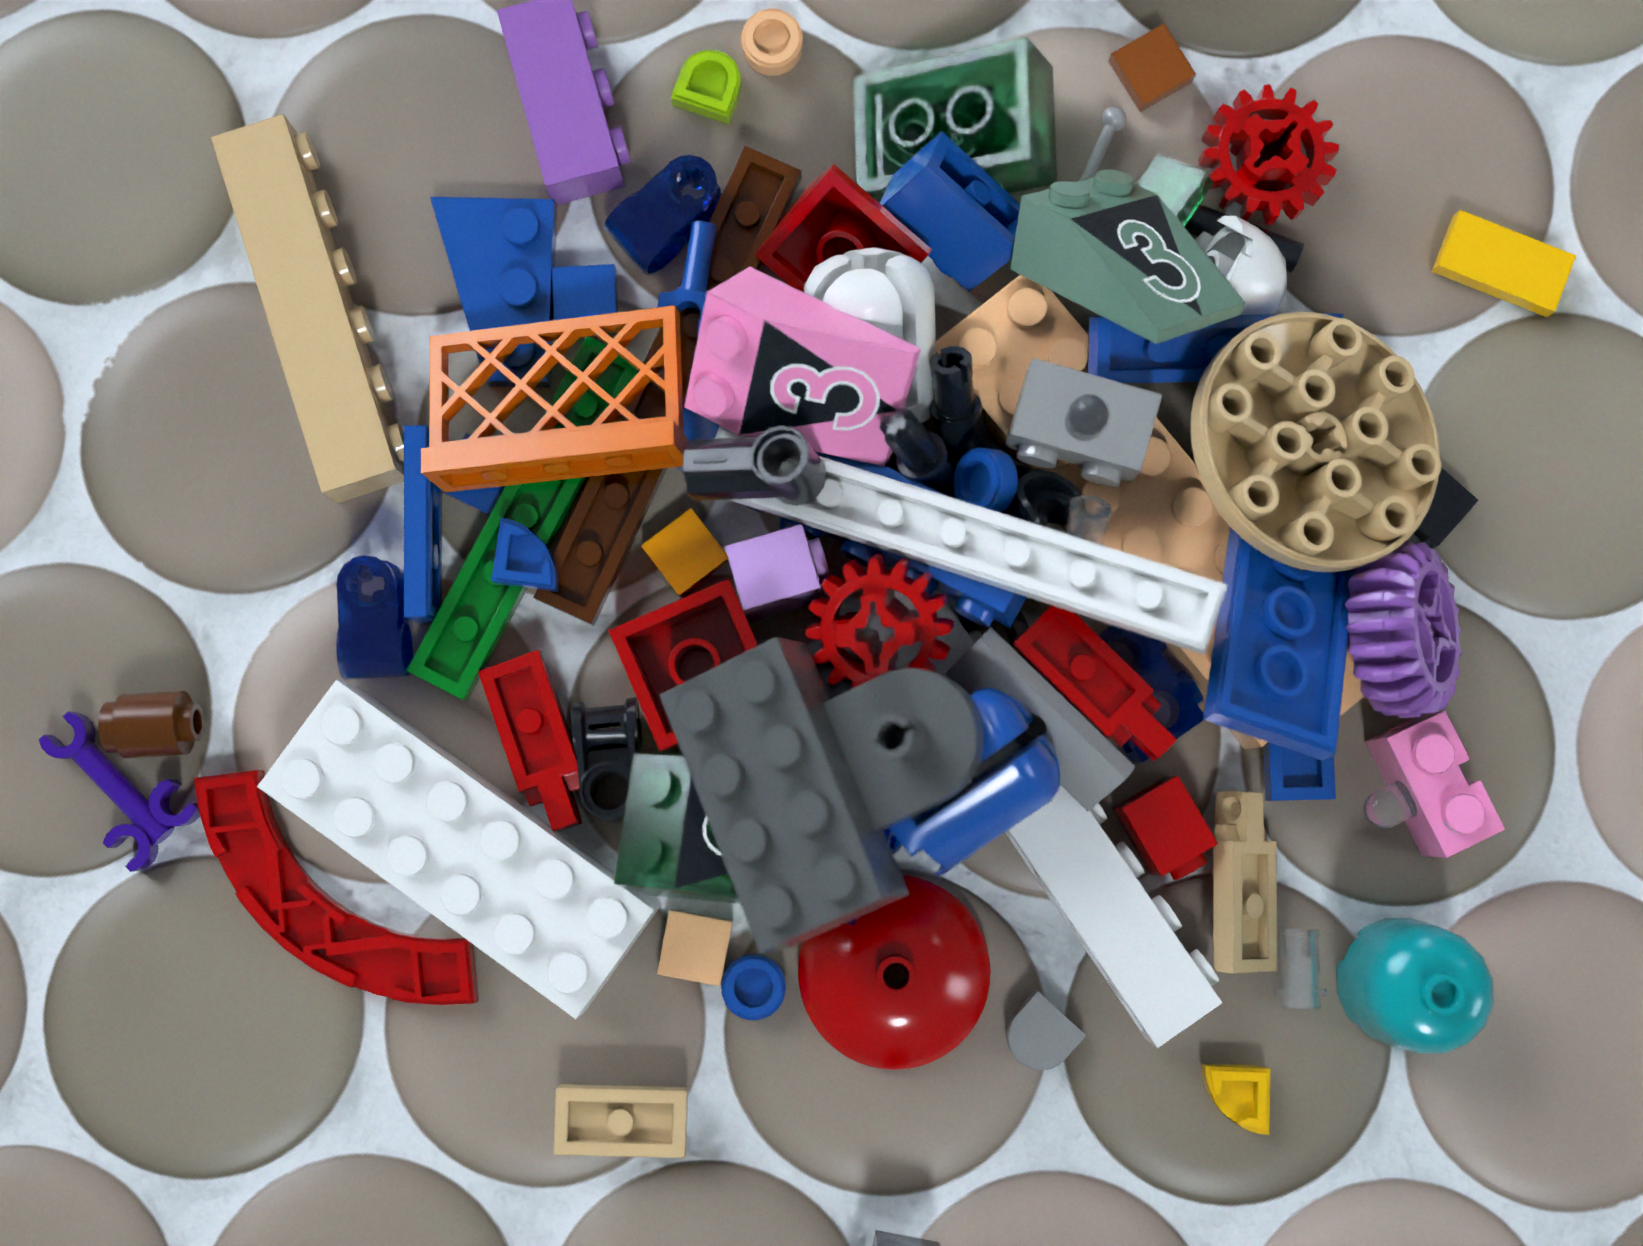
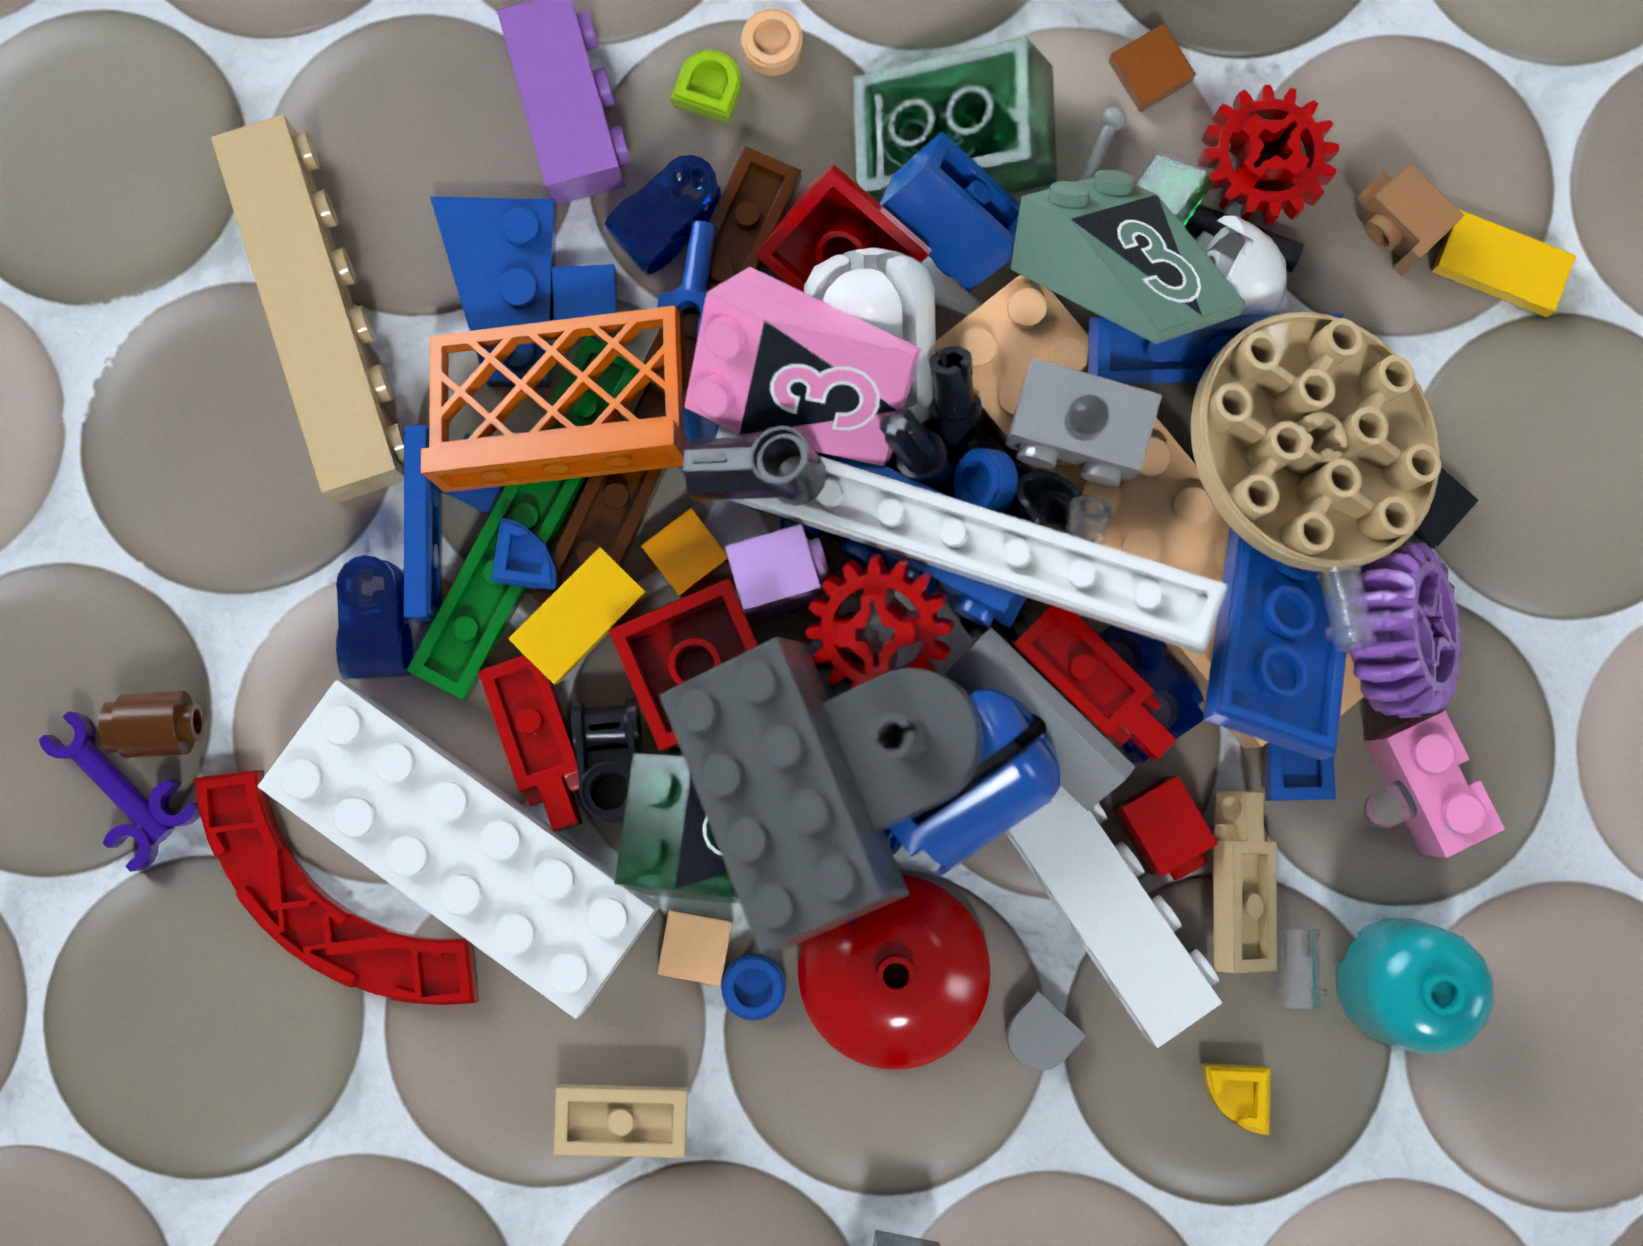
(577, 616): none -> yellow tile
(1347, 607): none -> clear pin
(1406, 215): none -> medium nougat brick

